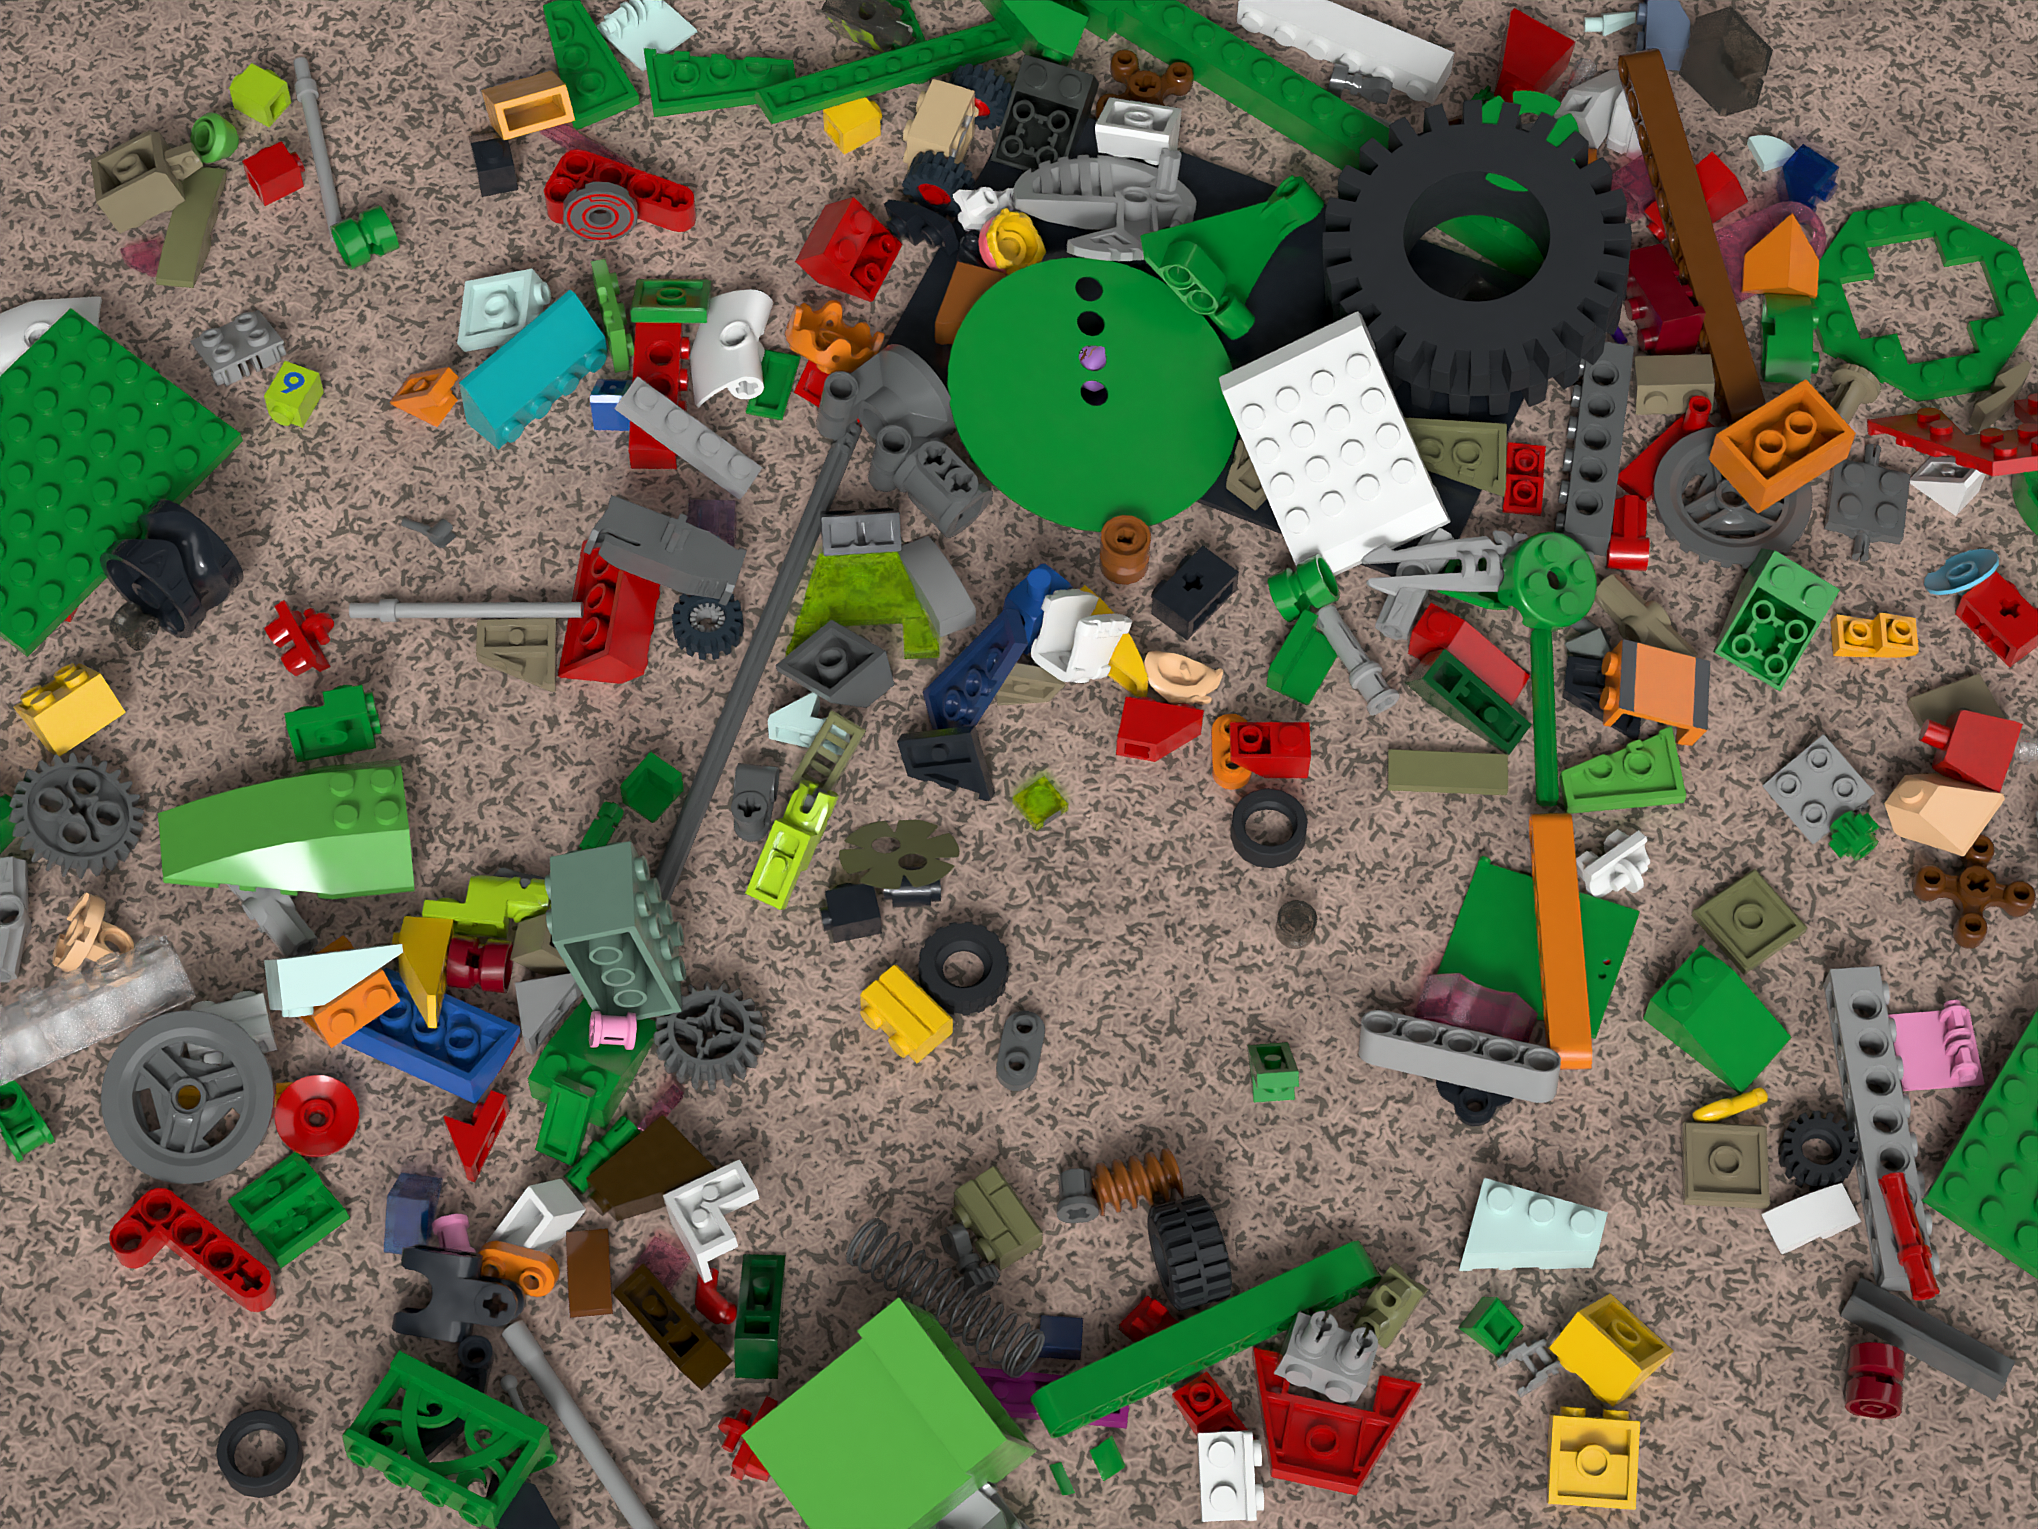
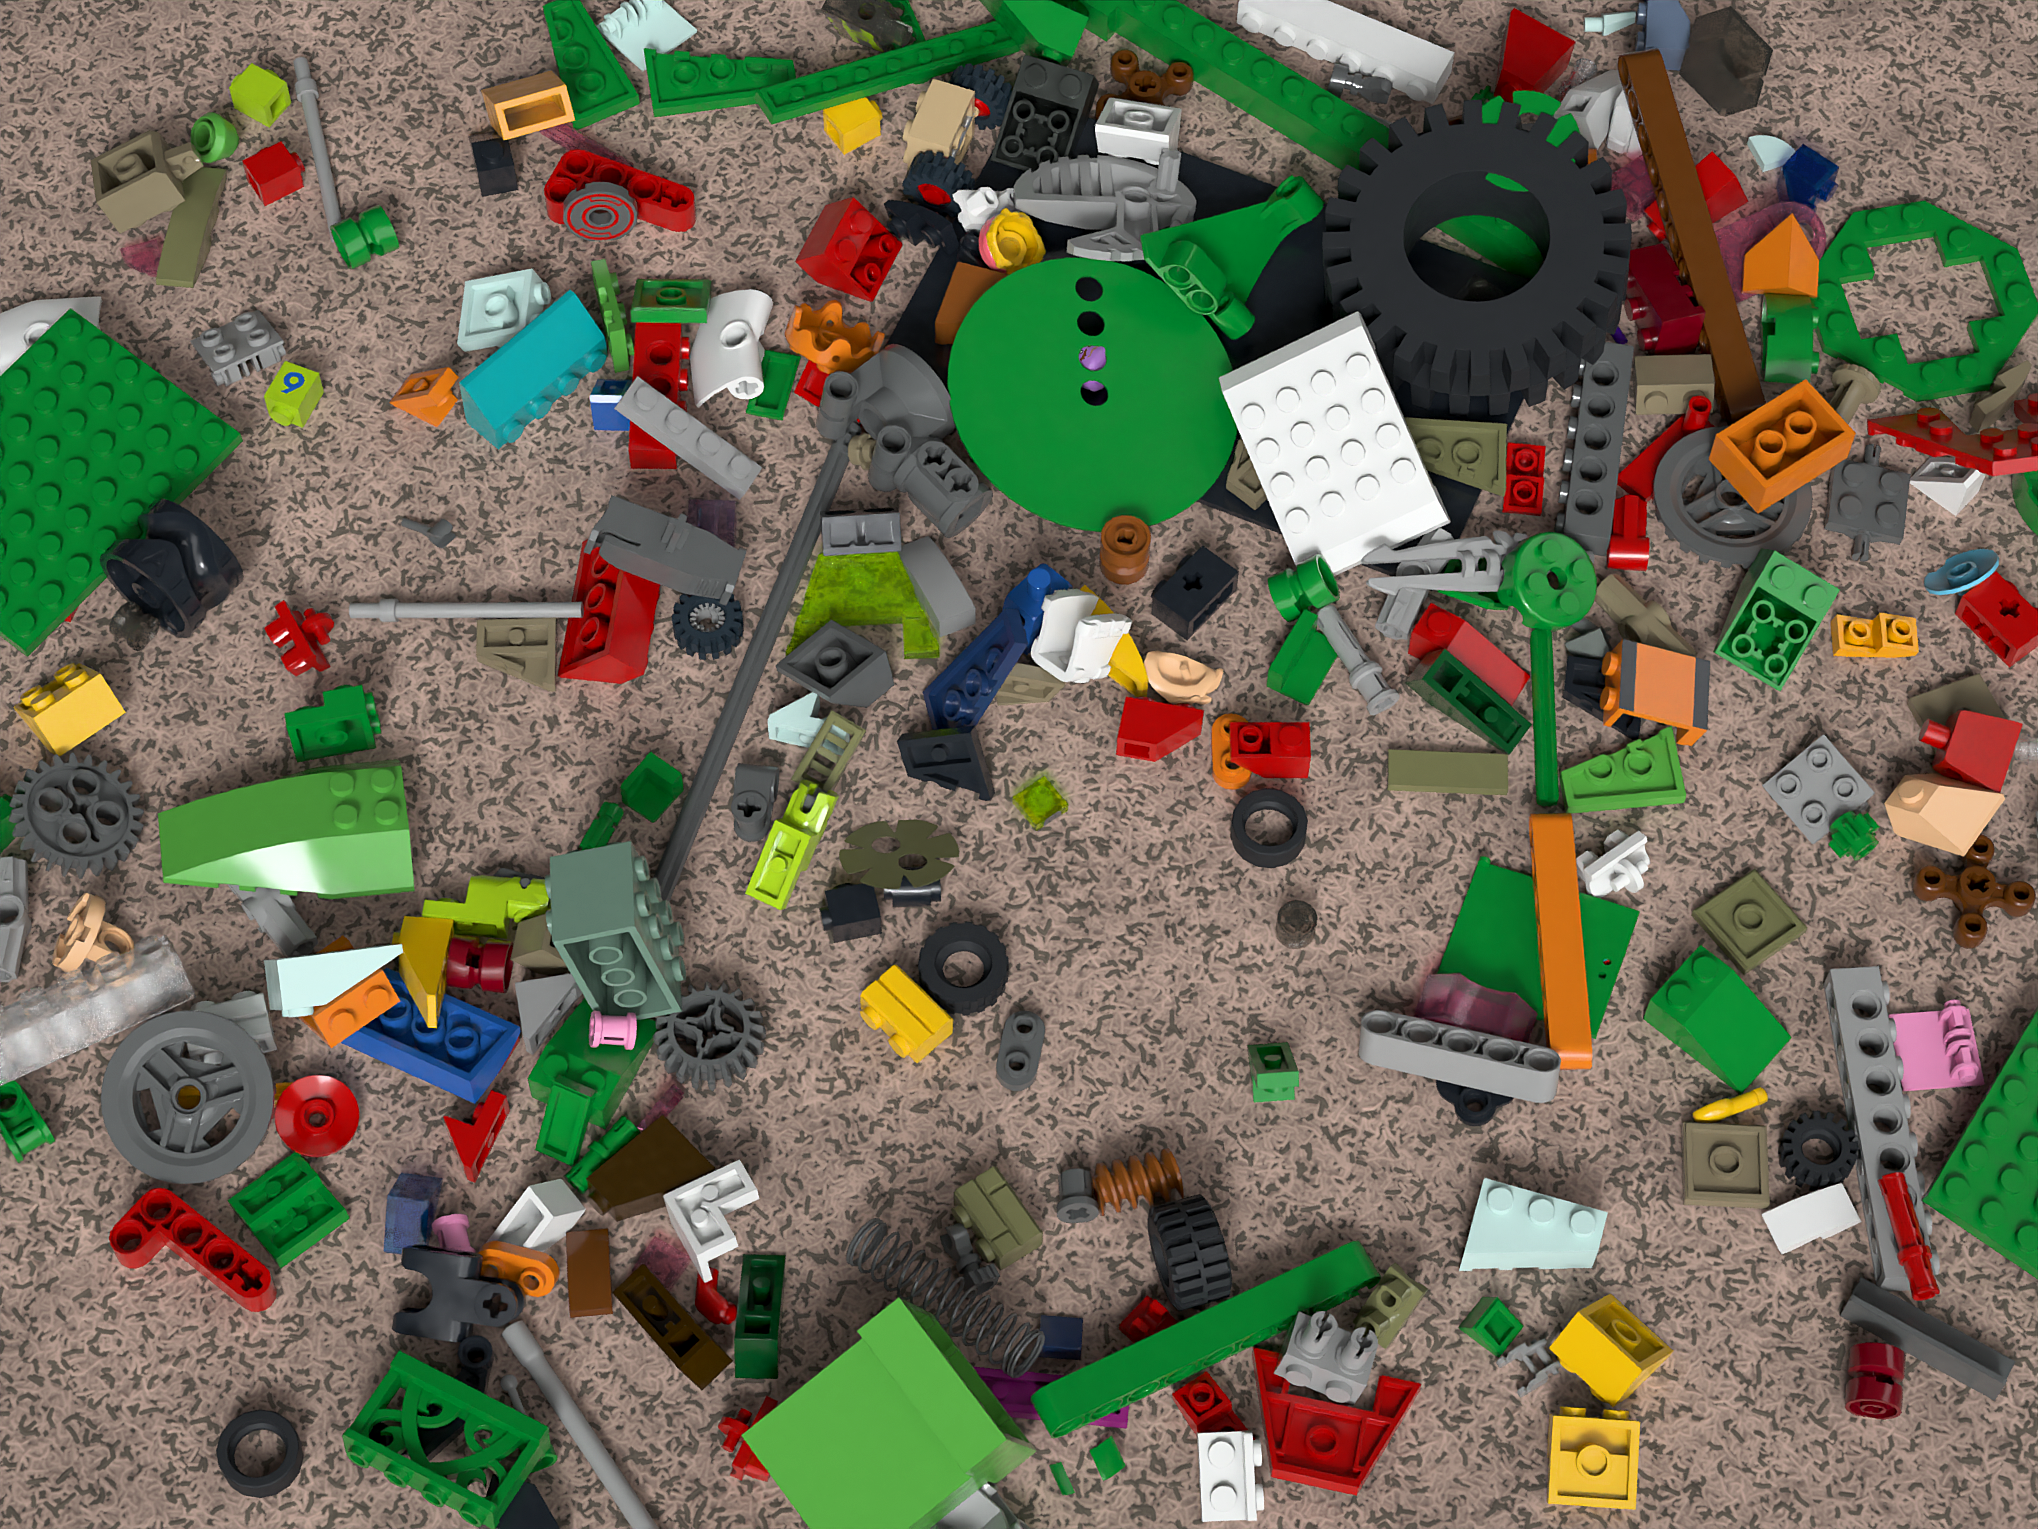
(861, 450): none -> dark tan plate

